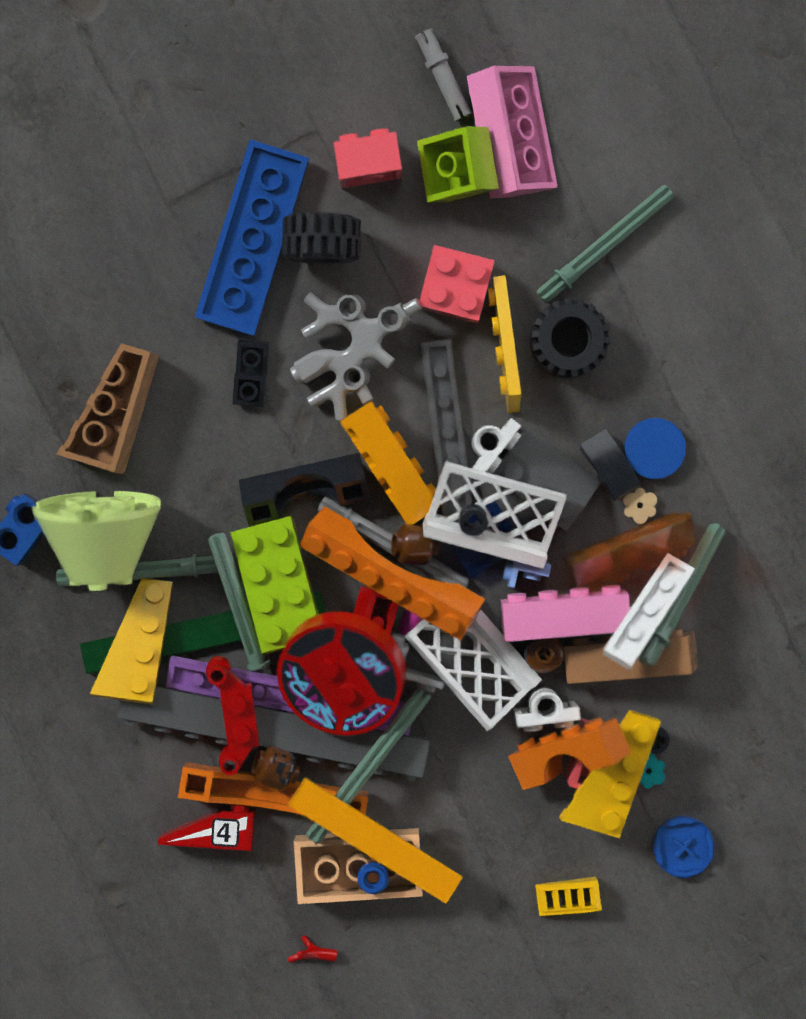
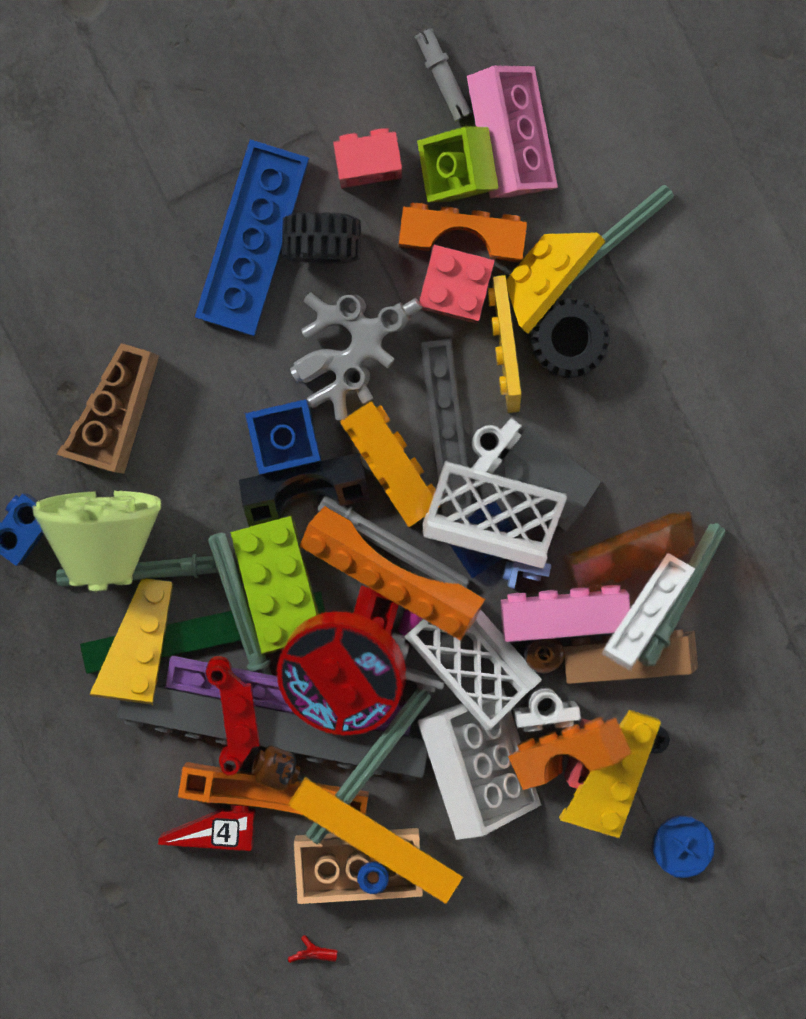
(250, 373): black slope -> none
(283, 437): none -> blue brick
(412, 546): reddish brown head -> none
(475, 769): none -> white slope
(480, 525): black bush -> none
(502, 237): none -> orange arch
(548, 272): none -> yellow wing
(569, 908): yellow slope -> none
(610, 464): black slope -> none
(647, 510): tan plant -> none
(655, 448): blue tile -> none
(656, 775): teal plant -> none

